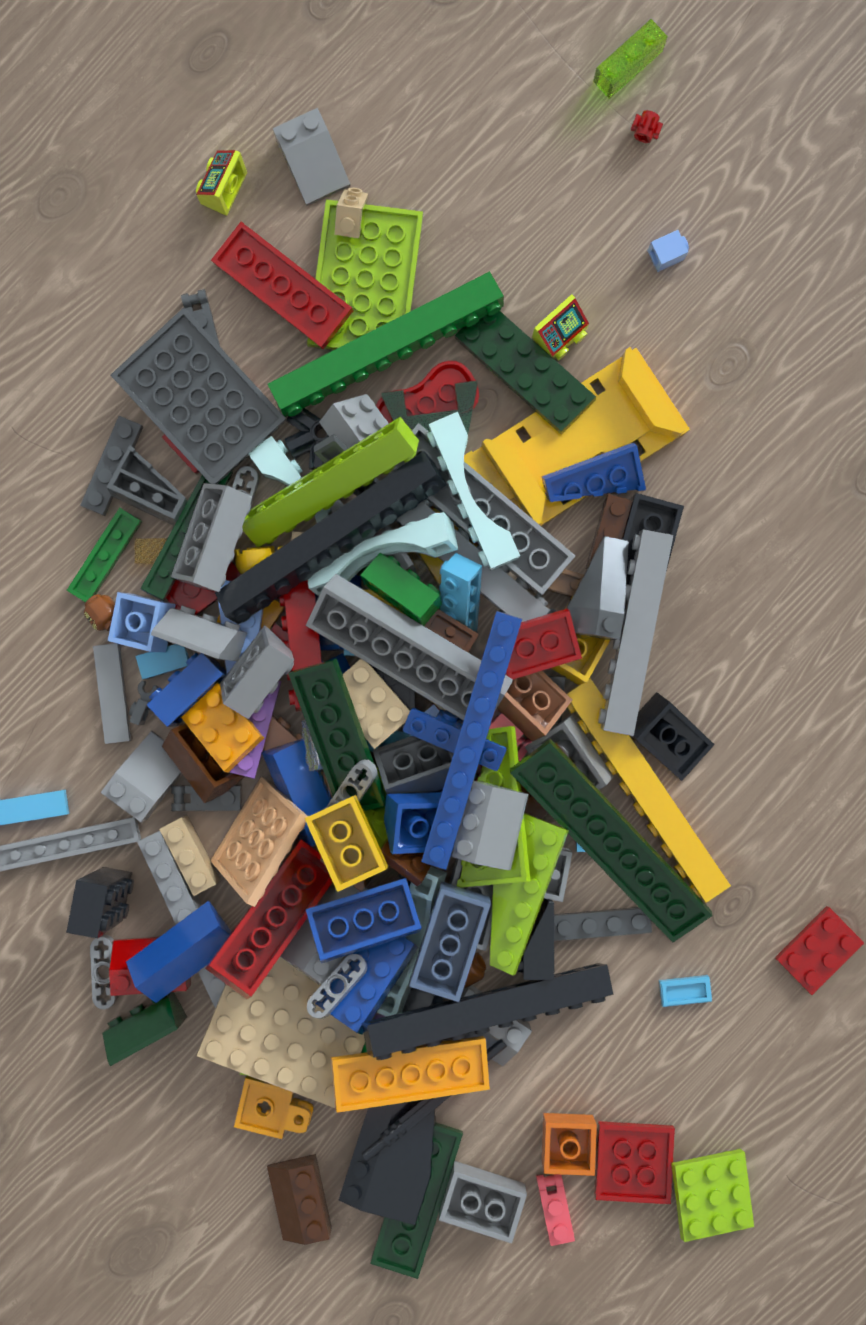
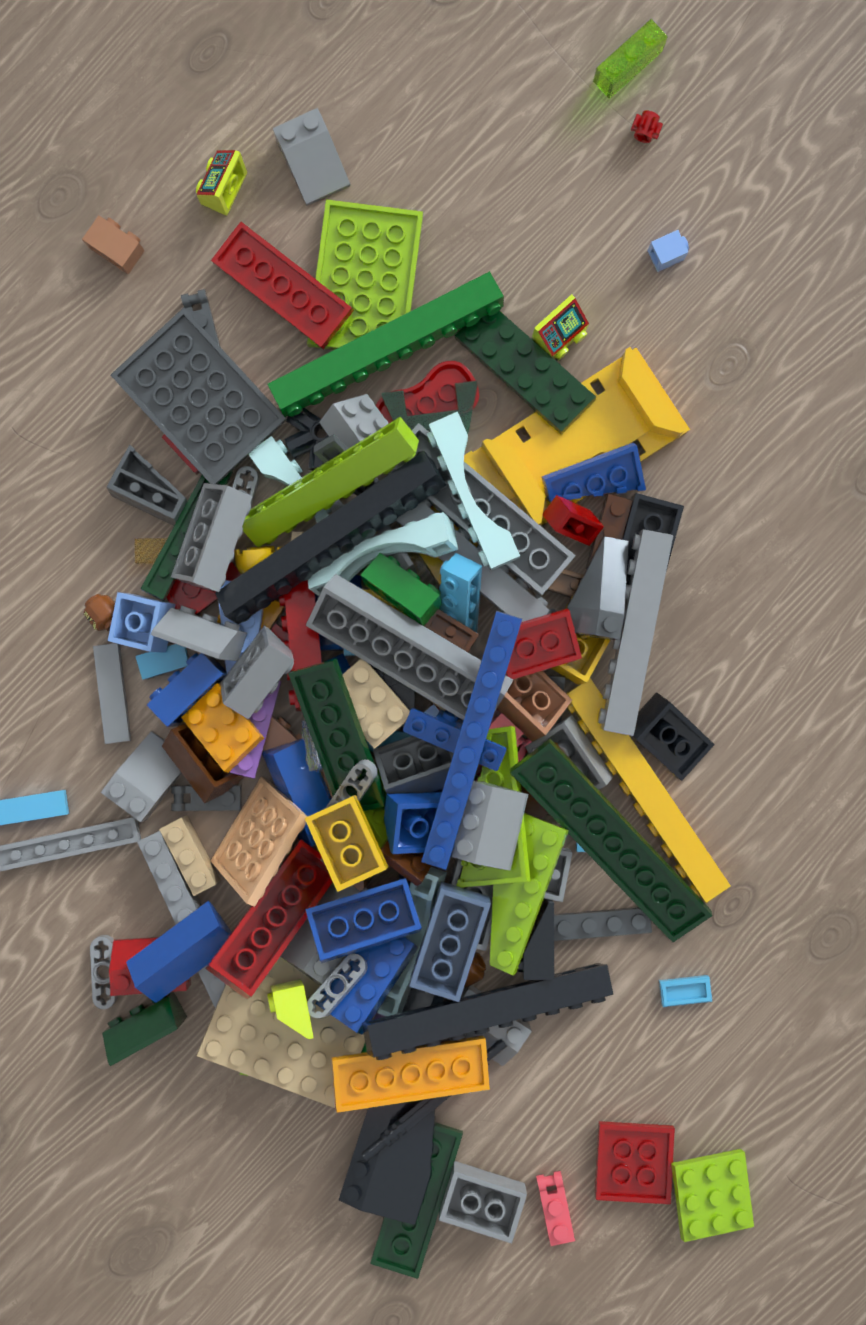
(99, 902): black brick -> none
(104, 555): green plate -> none
(113, 244): none -> nougat brick
(123, 434): dark grey plate -> none
(139, 709): dark grey plate -> none
(283, 1112): light orange plate -> none
(291, 1006): none -> neon yellow slope
(300, 1200): reddish brown slope -> none
(350, 212): tan bracket -> none
(569, 1144): orange brick -> none
(572, 520): none -> red brick
(819, 950): red plate -> none

